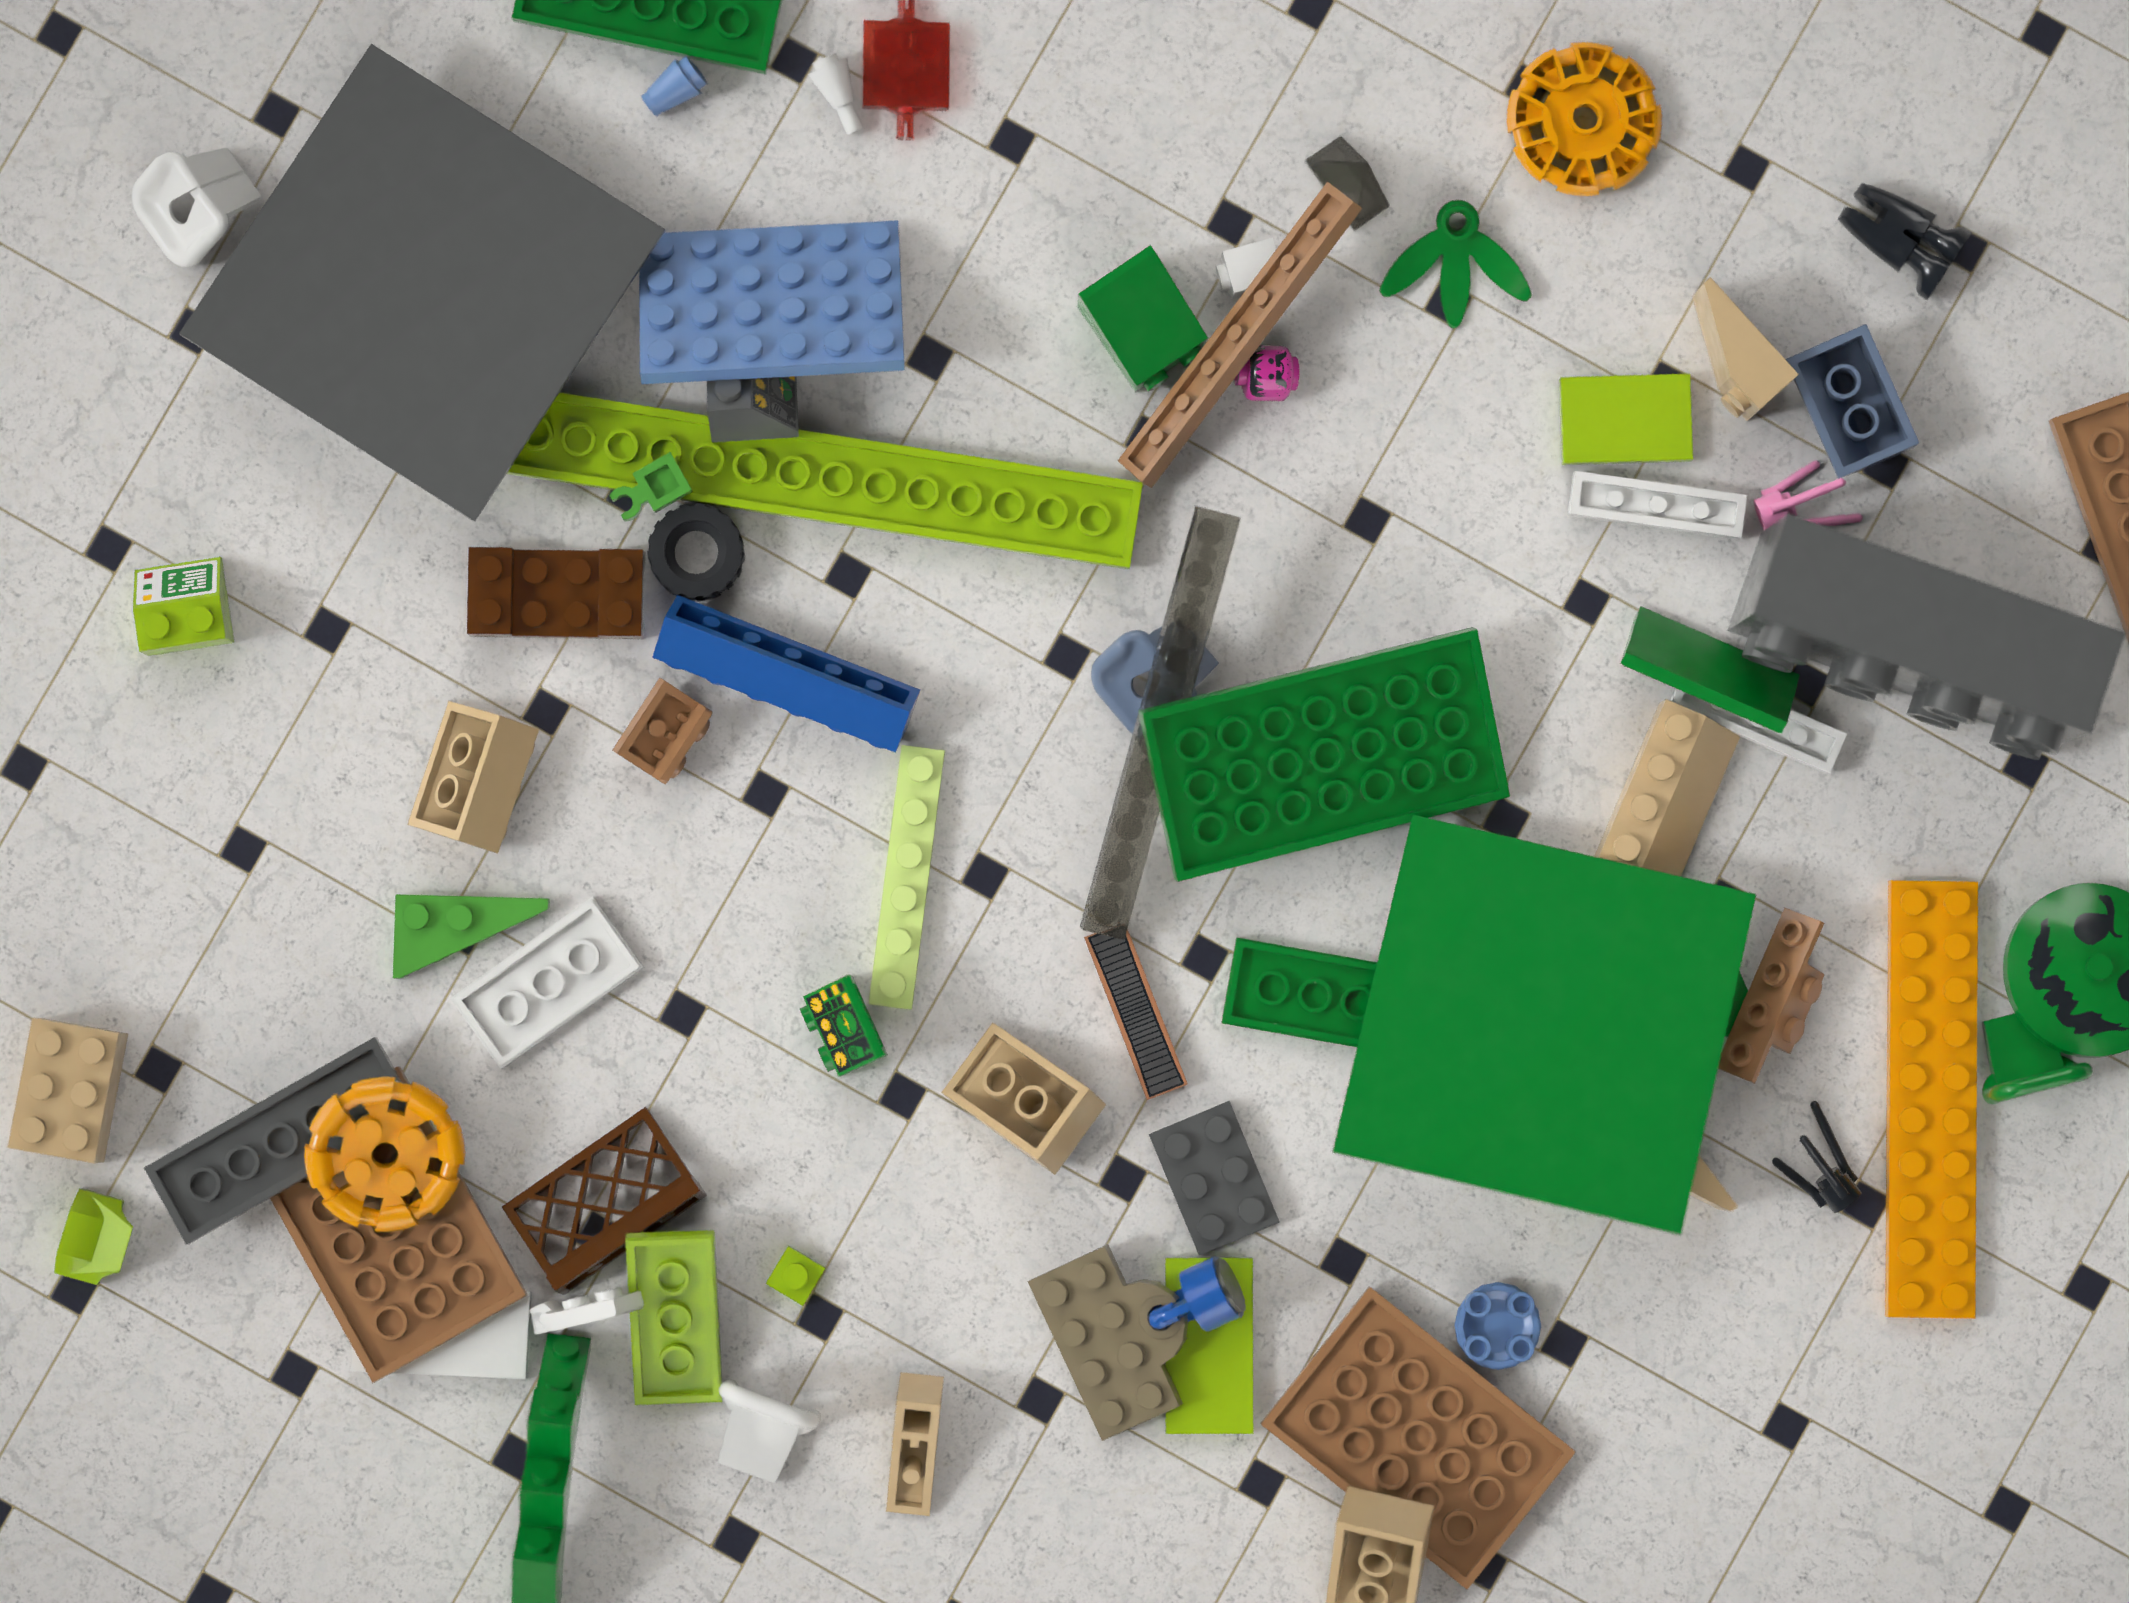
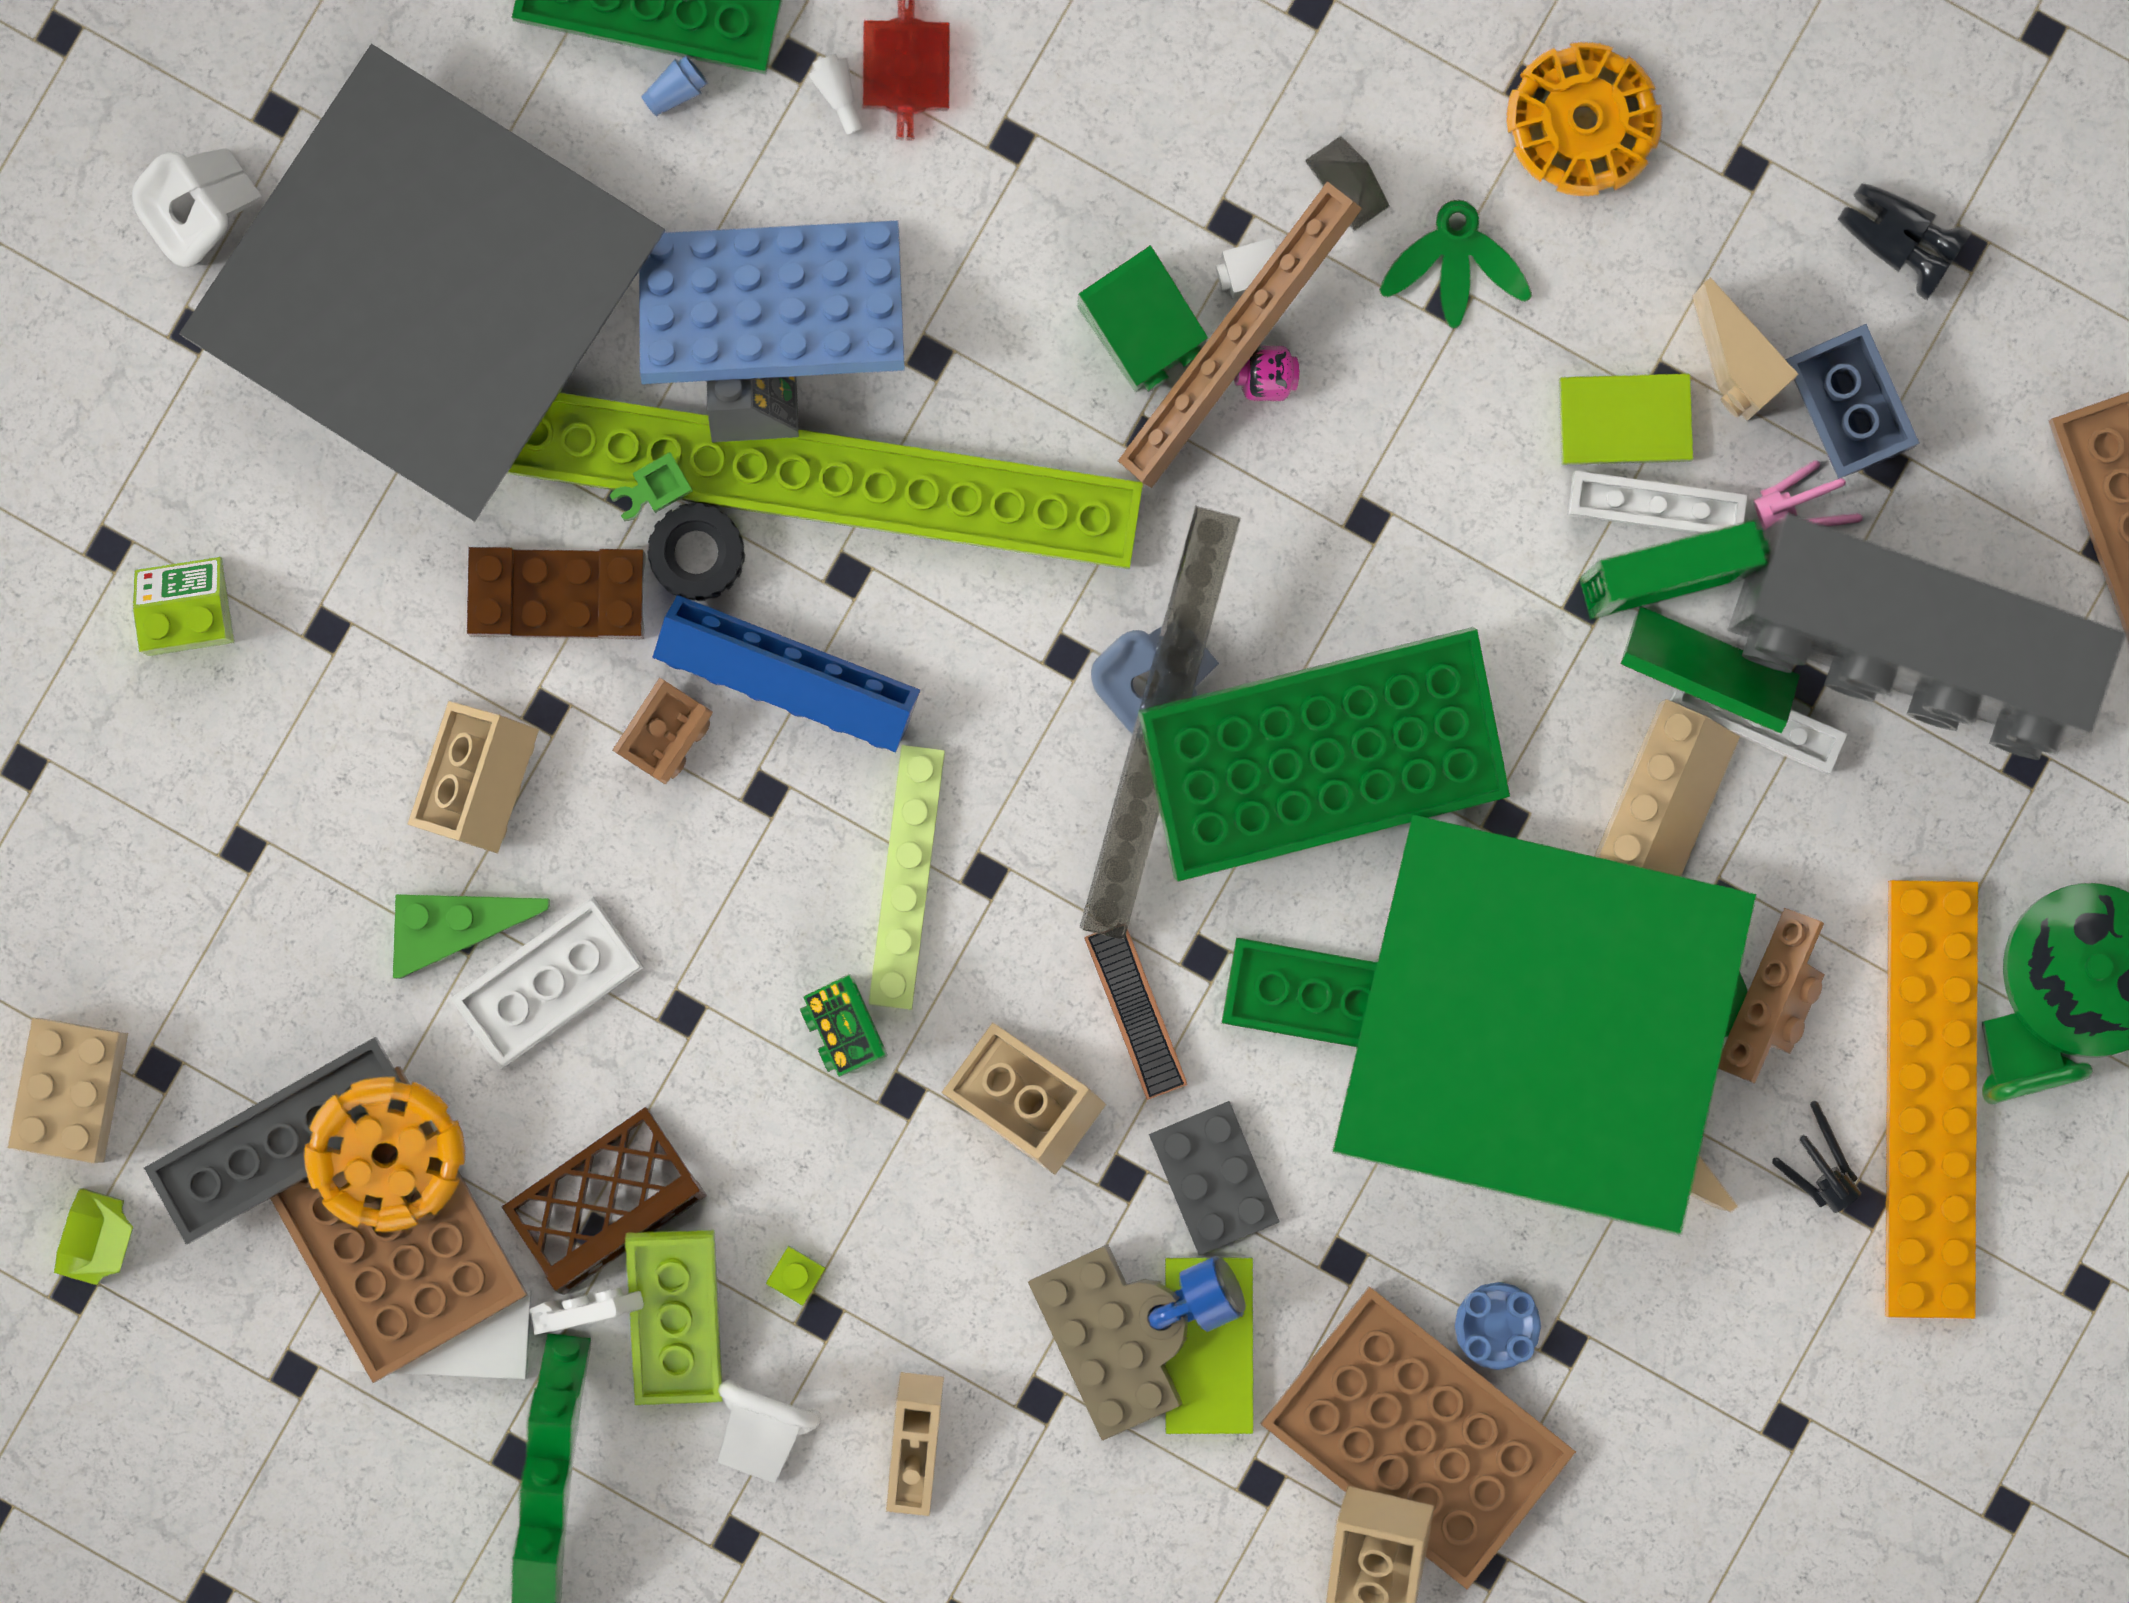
(1673, 569): none -> green window

